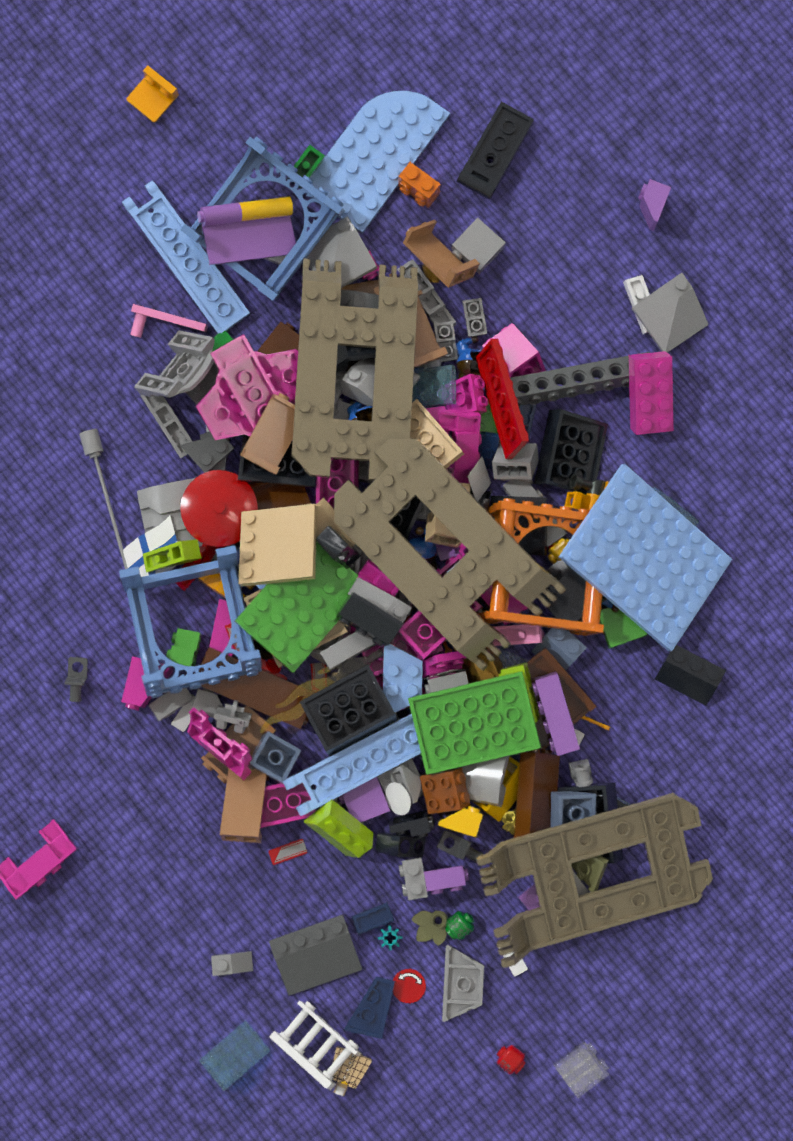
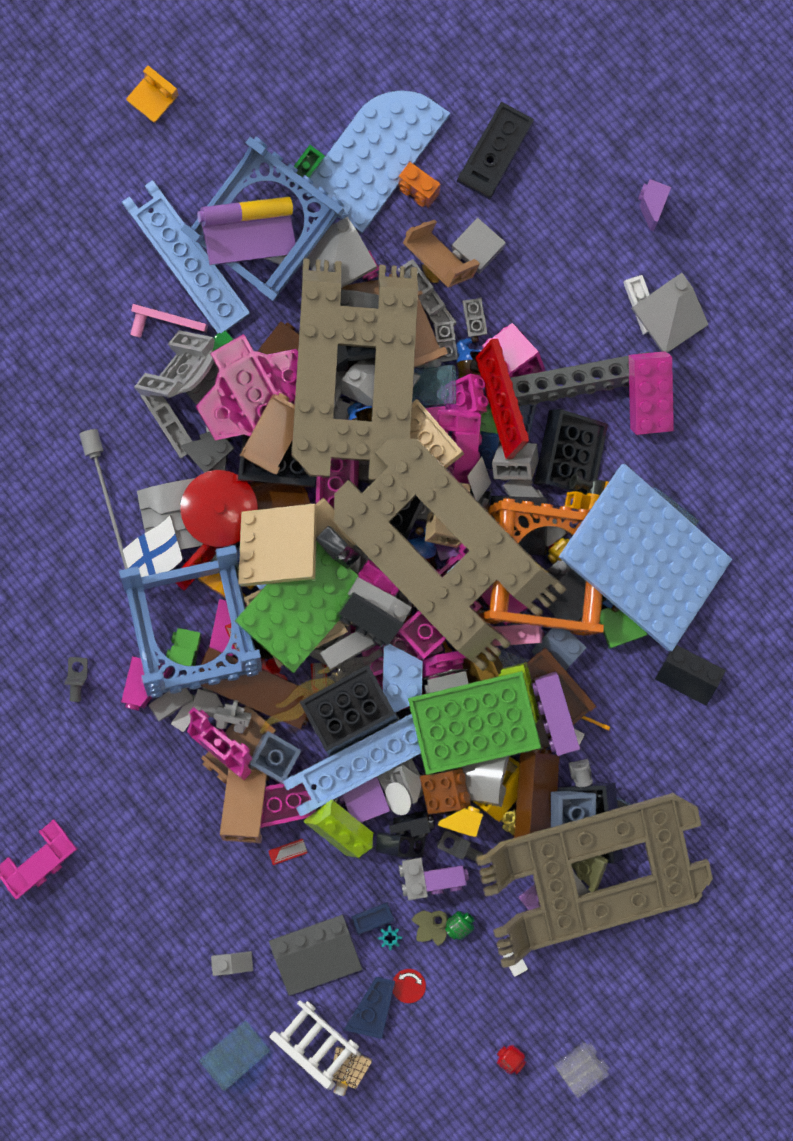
(172, 555): lime slope -> none
(461, 984): light grey wing -> none

